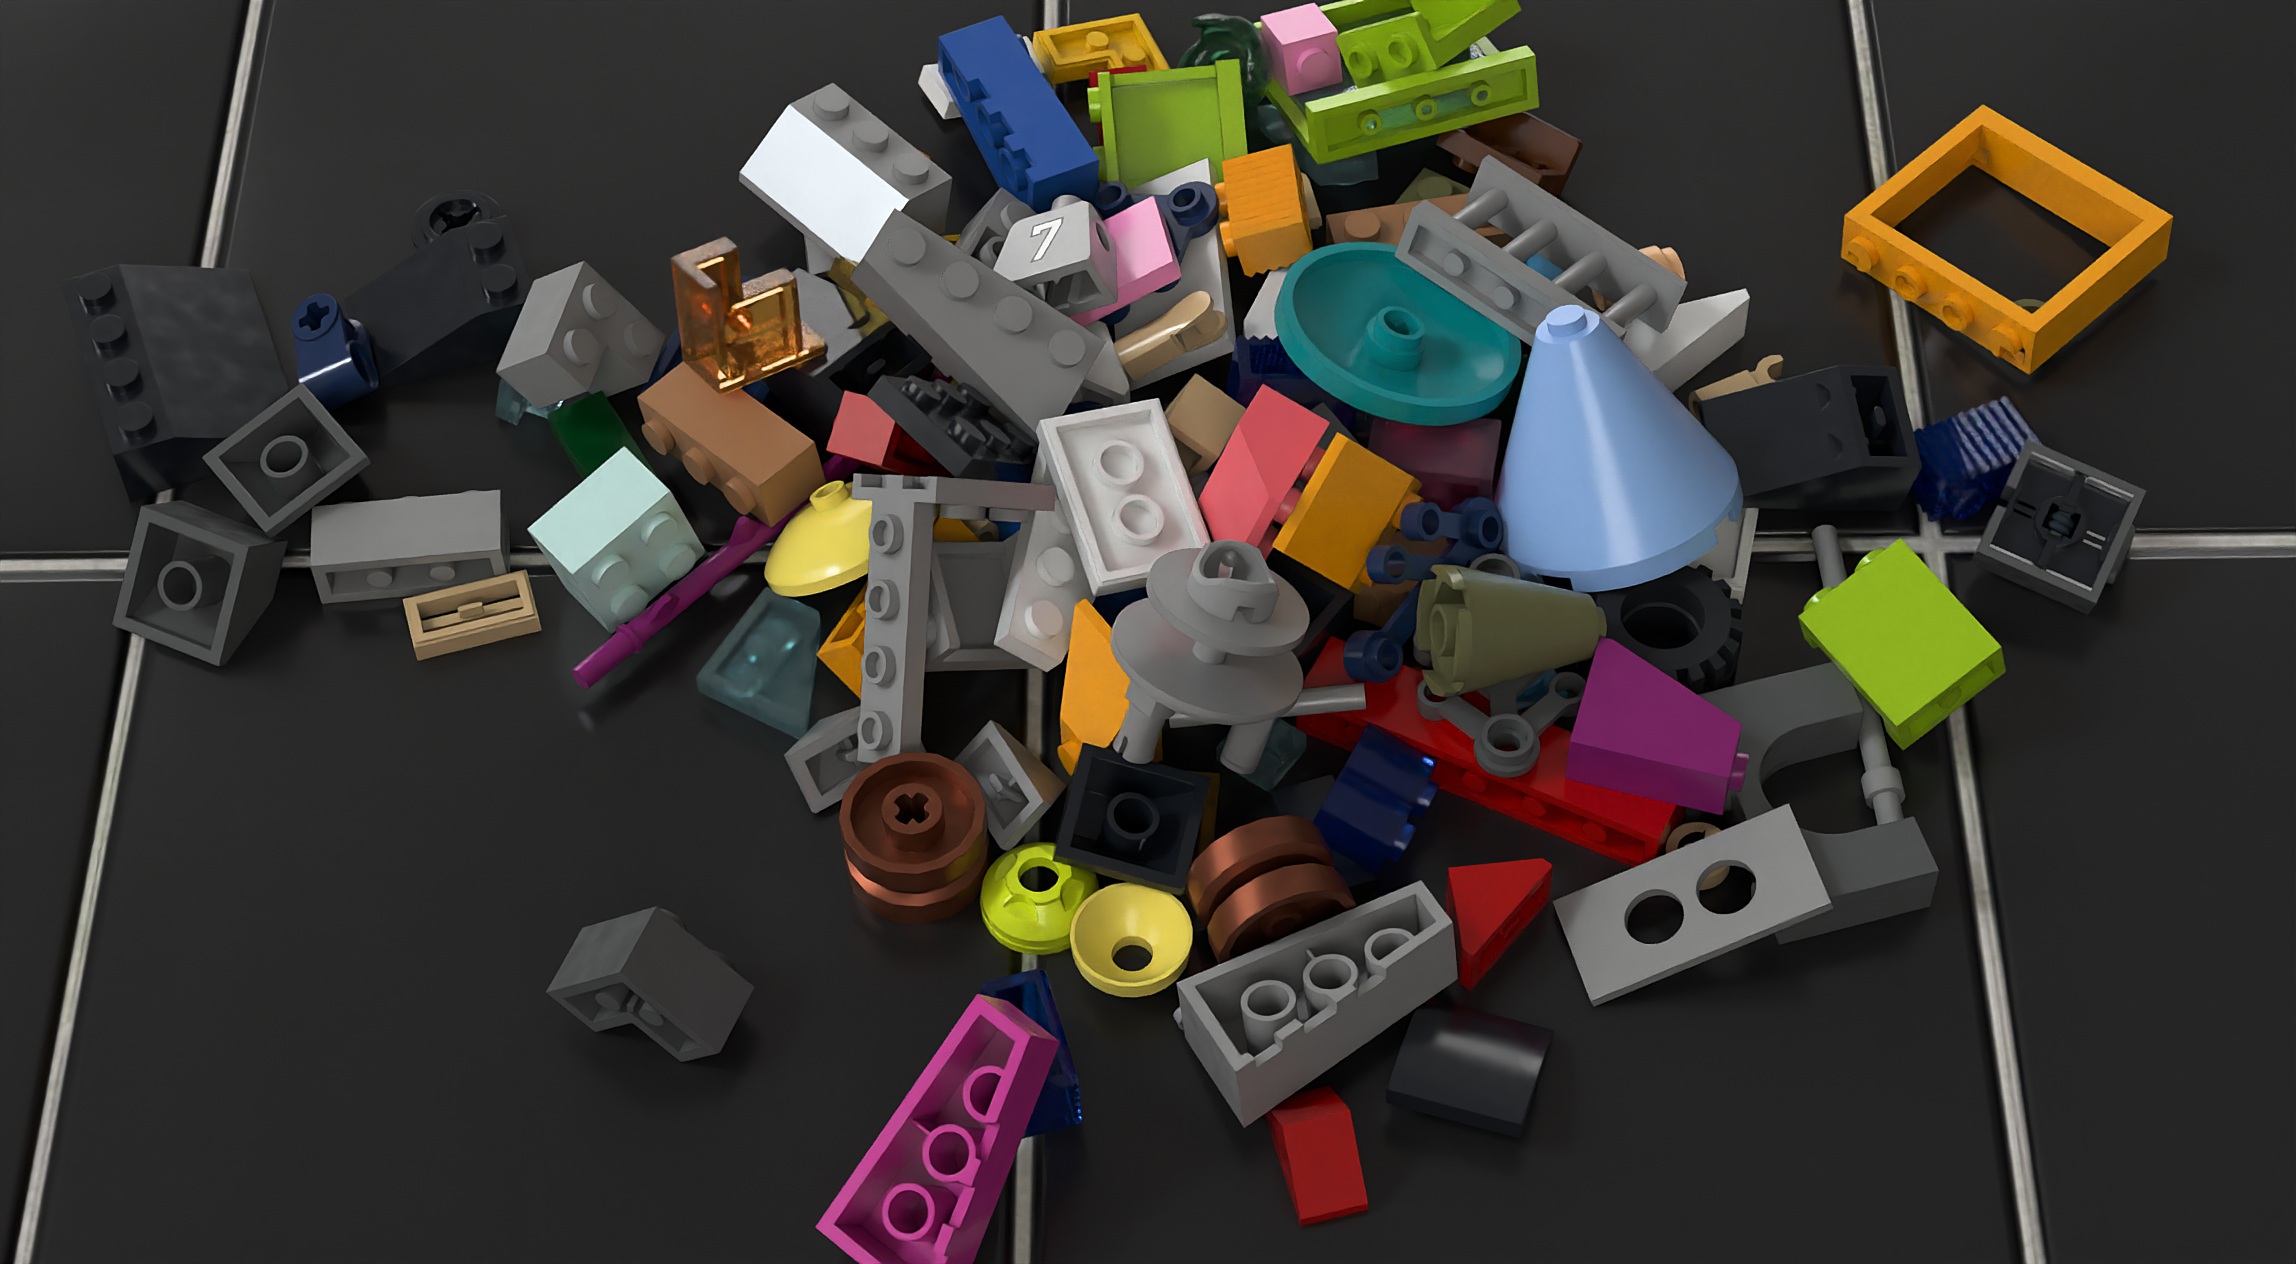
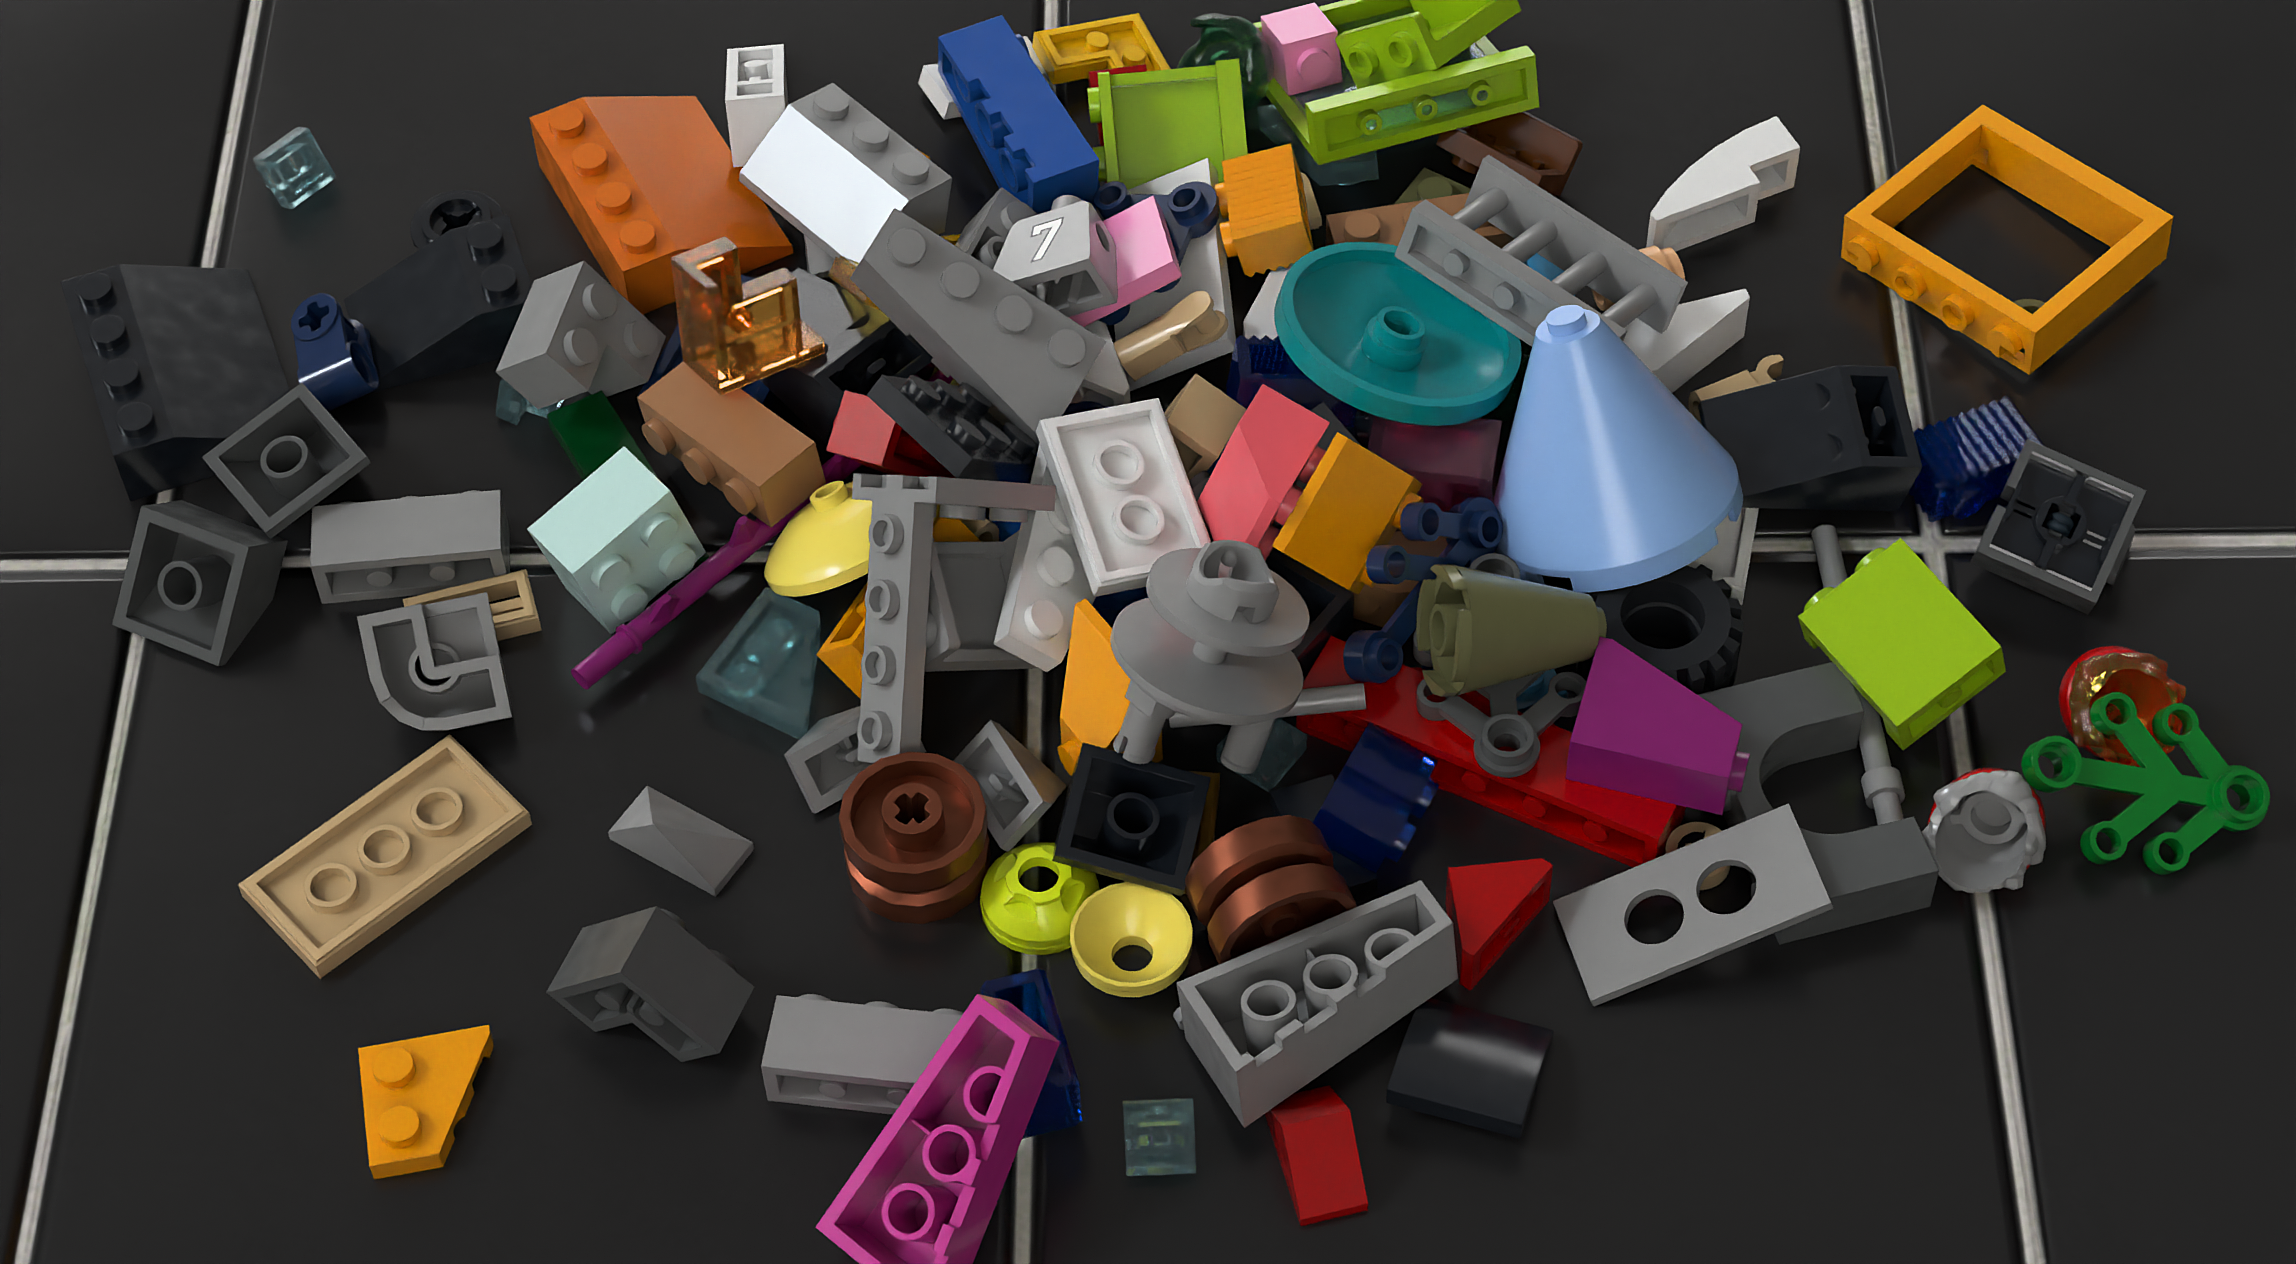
(294, 167): none -> clear light blue tile
(384, 855): none -> tan tile
(416, 1097): none -> light orange wing
(437, 663): none -> light grey brick
(649, 185): none -> orange slope
(681, 840): none -> light grey slope
(754, 96): none -> white slope
(849, 1052): none -> light grey brick
(1159, 1137): none -> clear light blue tile
(1725, 186): none -> white slope
(1986, 830): none -> light grey hair
(2116, 670): none -> hair
(2155, 782): none -> green plant

